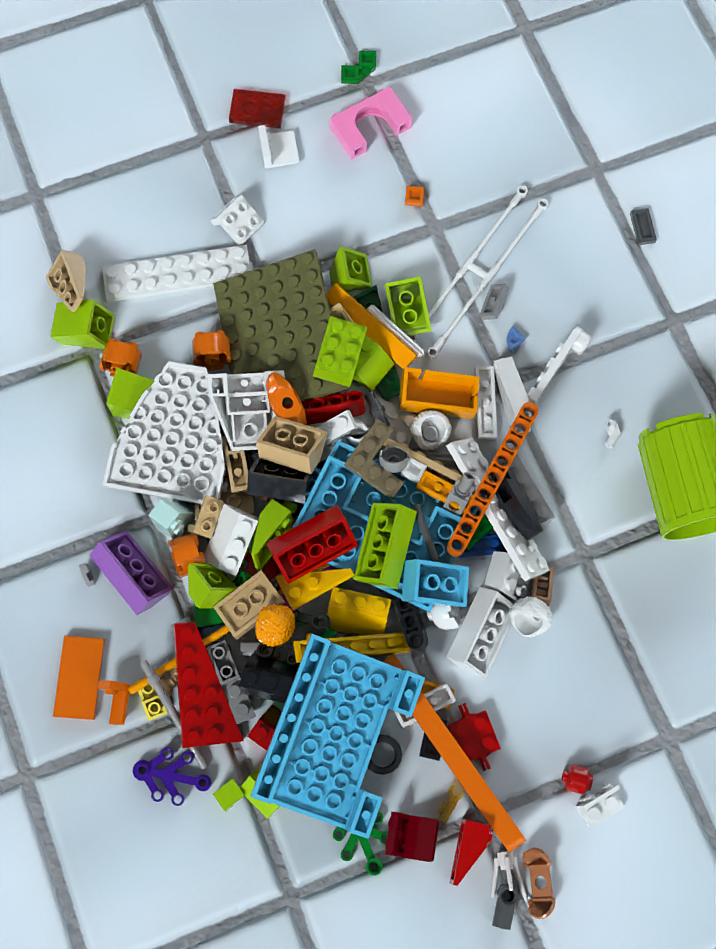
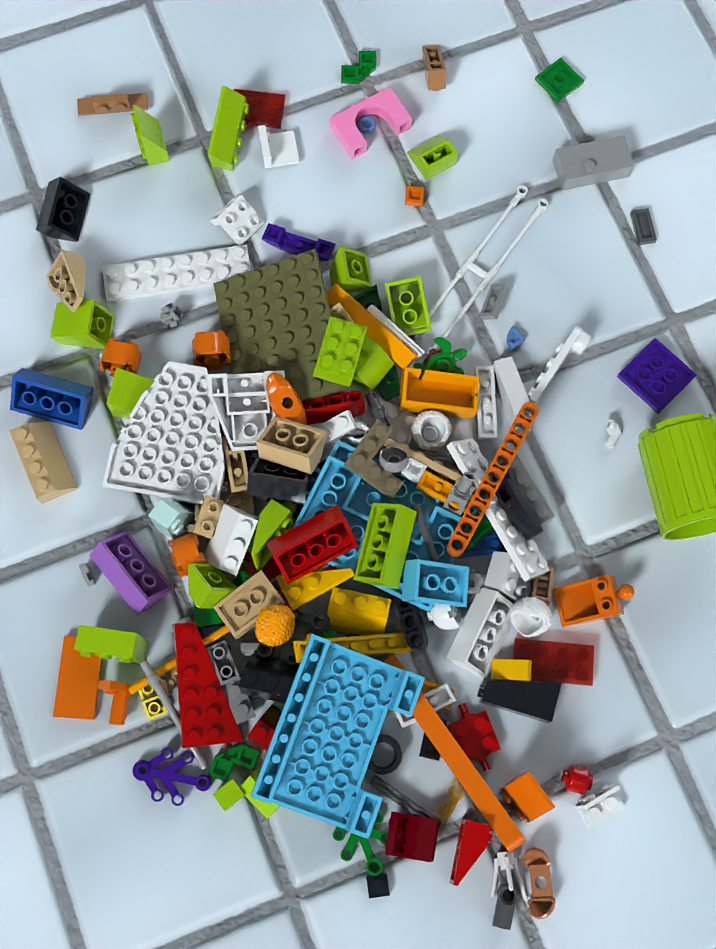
(43, 460): none -> tan slope
(50, 398): none -> blue slope
(63, 210): none -> black slope
(111, 103): none -> medium nougat bracket
(111, 644): none -> lime wedge
(149, 136): none -> lime slope
(171, 315): none -> light grey gear
(224, 761): none -> green tile
(227, 129): none -> lime slope
(296, 244): none -> dark purple slope
(367, 125): none -> medium blue tile
(377, 885): none -> black plate
(400, 798): none -> dark grey axle
(433, 156): none -> lime slope
(434, 68): none -> medium nougat slope
(443, 359): none -> green animal
(473, 581): none -> light grey bracket
(511, 669): none -> yellow tile
(525, 698): none -> black slope
(526, 797): none -> orange slope
(557, 661): none -> clear red plate
(559, 80): none -> green tile
(586, 600): none -> orange slope
(593, 162): none -> light grey brick
(656, 375): none -> dark purple plate

